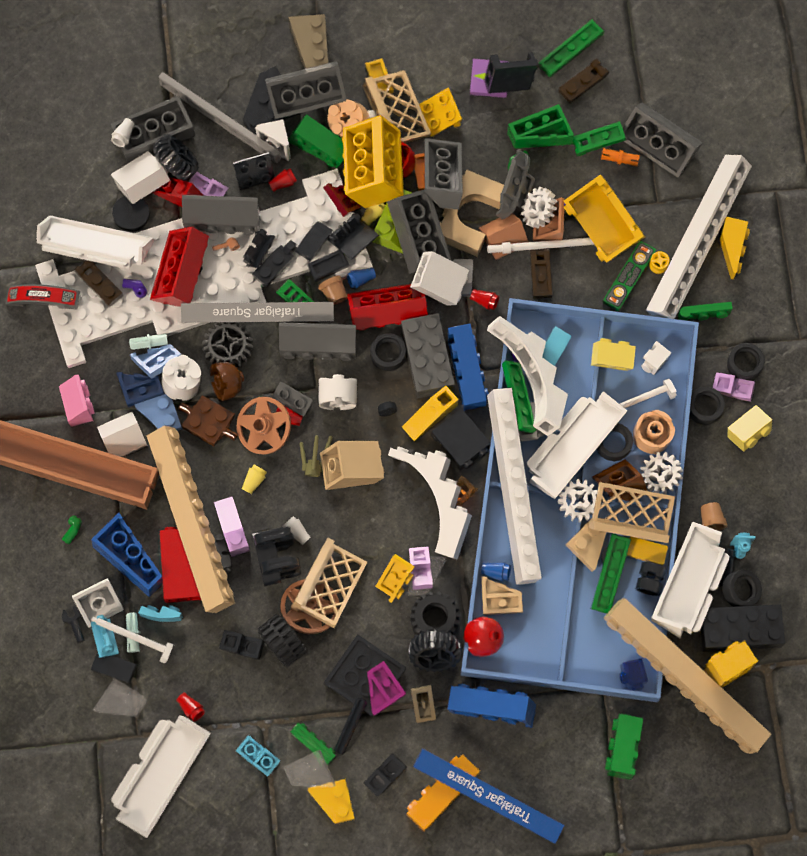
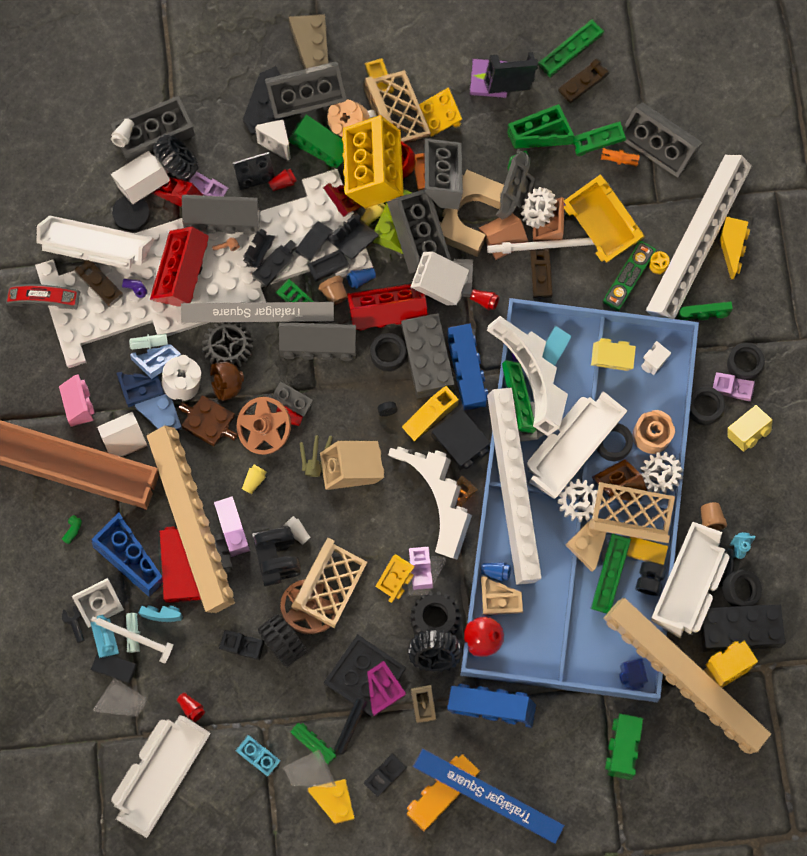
(219, 117): light grey tile -> none
(337, 393): white brick -> none
(667, 387): white piece -> none

